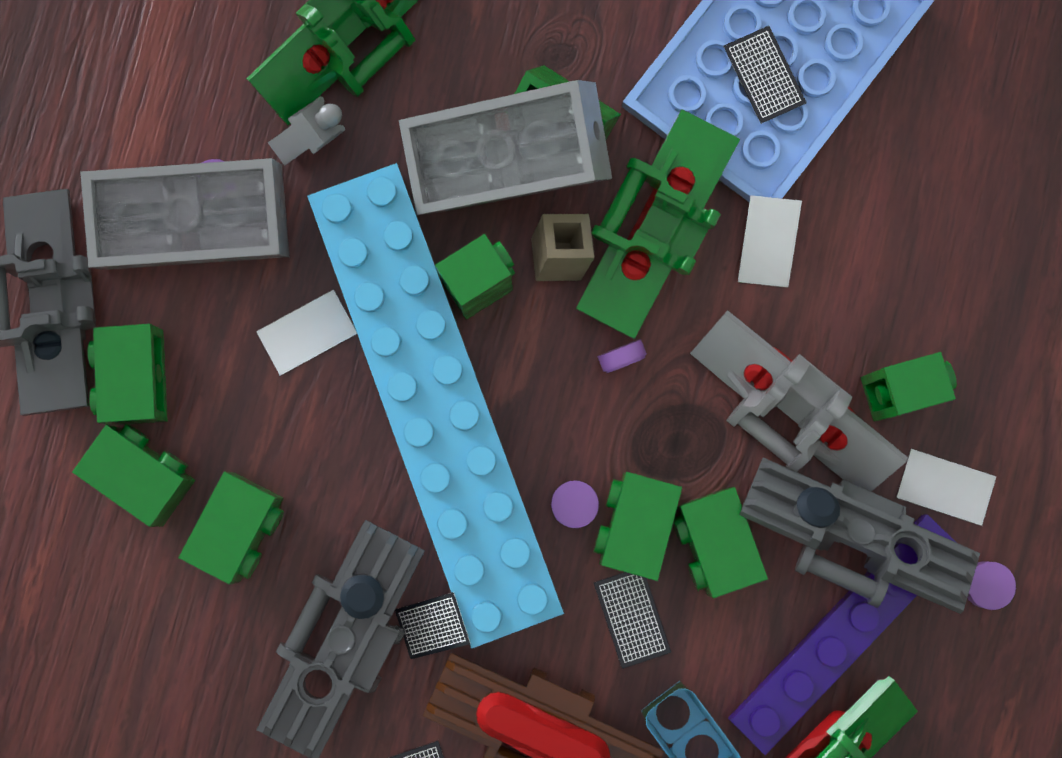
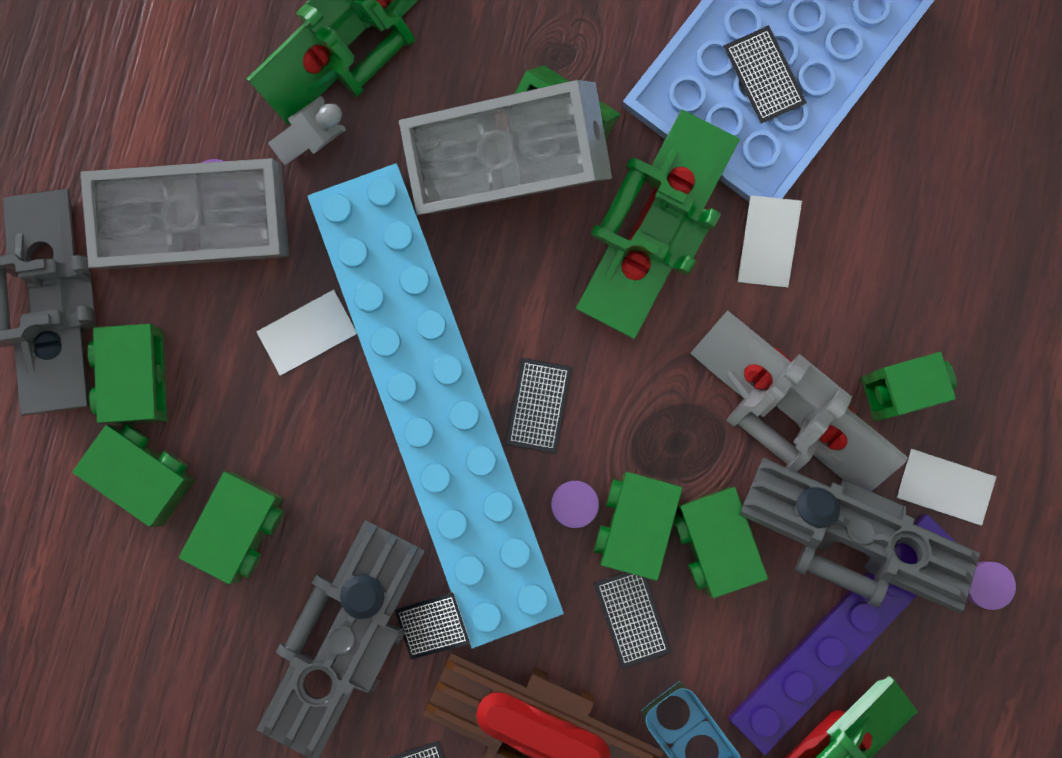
(477, 275): green brick -> none
(538, 405): none -> black sticker
(562, 247): dark tan brick -> none
(622, 356): medium lavender tile -> none

